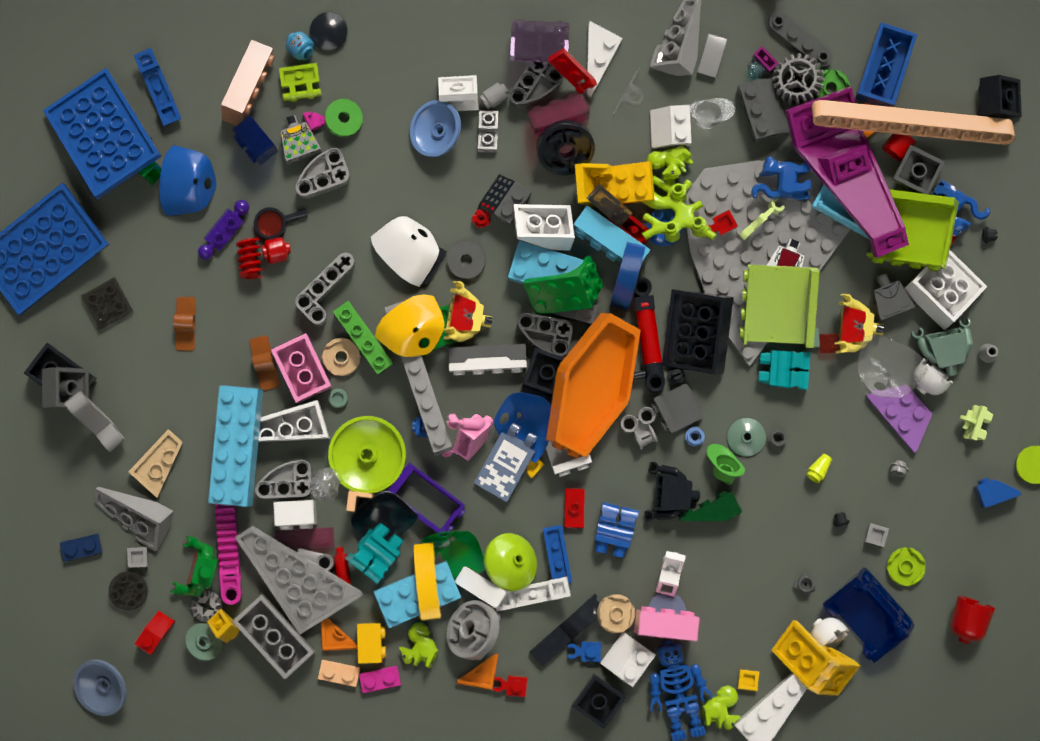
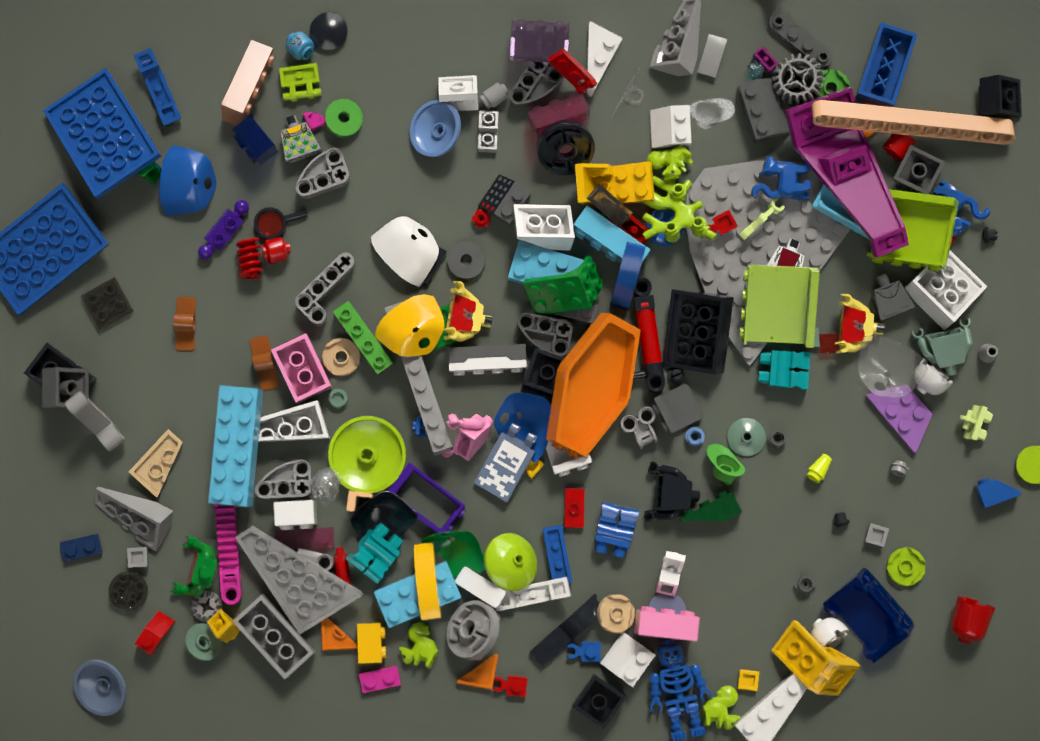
(339, 673): light nougat plate -> none

